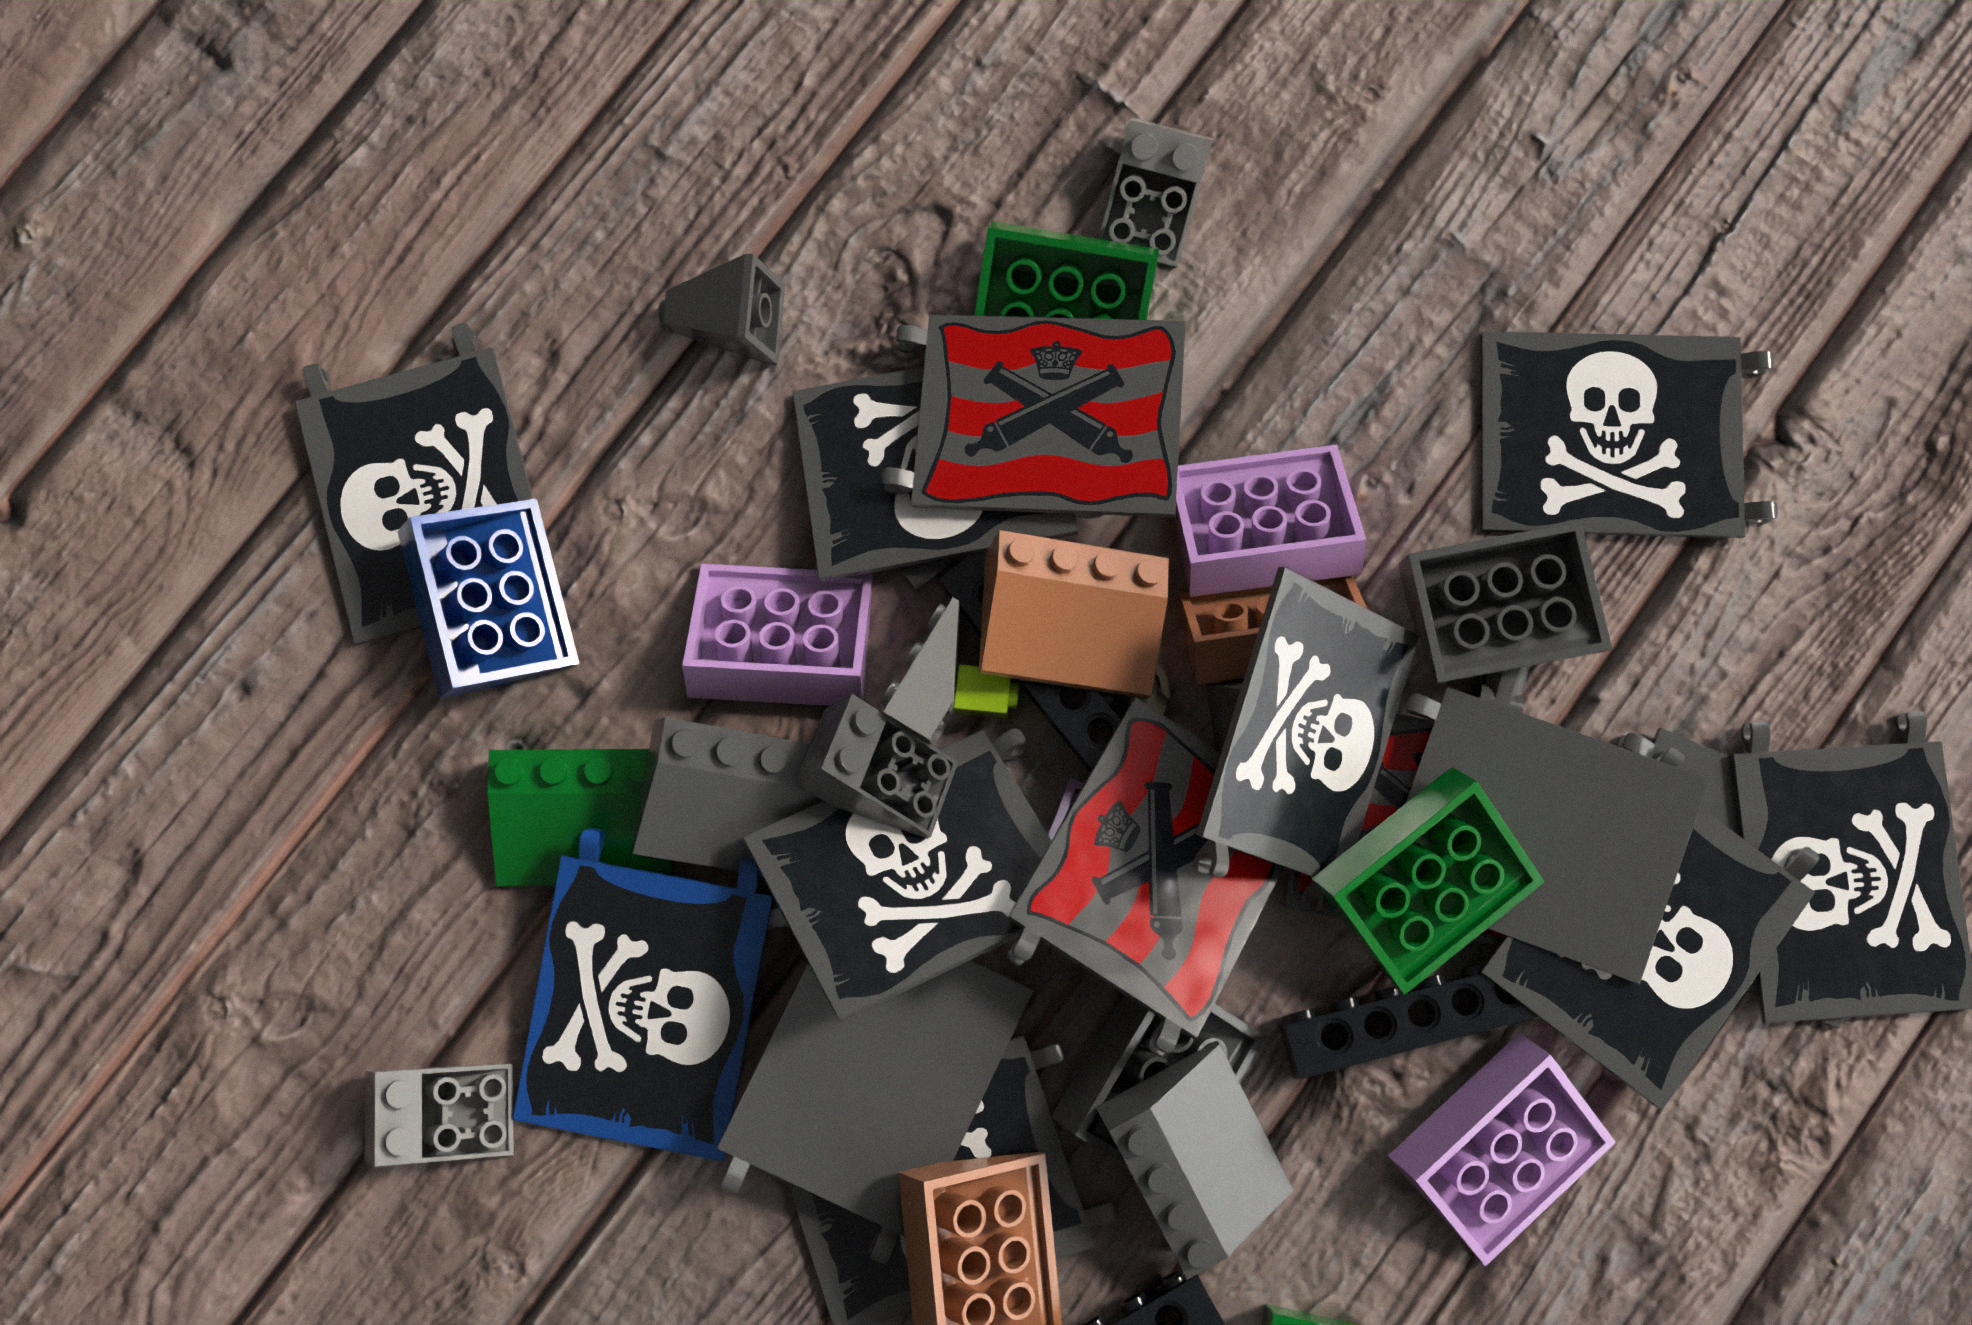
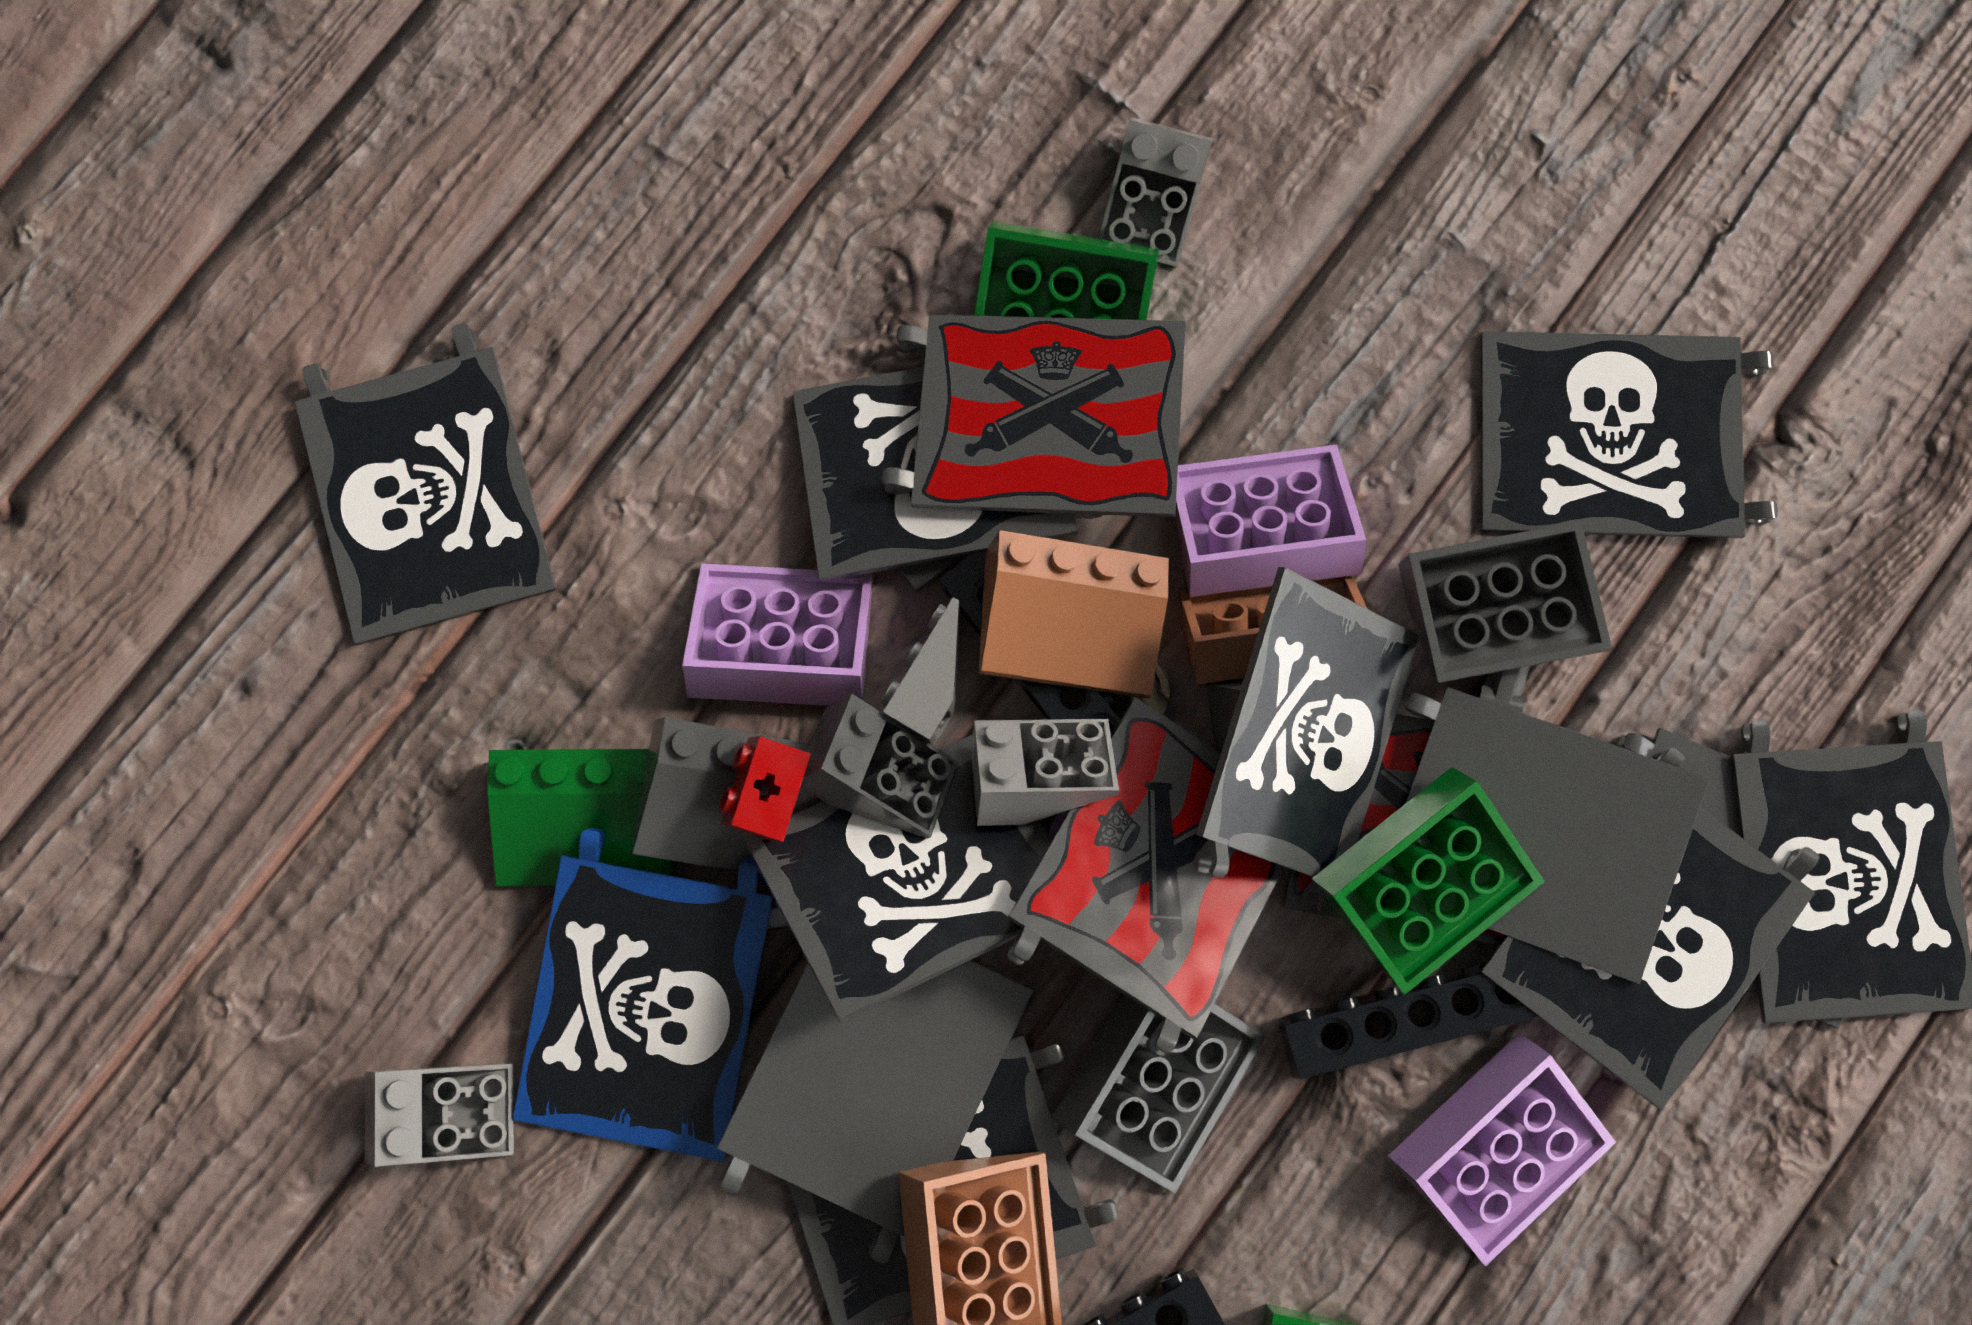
(486, 596): blue slope -> none
(730, 309): dark grey slope -> none
(781, 771): none -> red brick
(984, 693): lime brick -> none
(1039, 768): none -> light grey slope
(1197, 1157): slope -> none

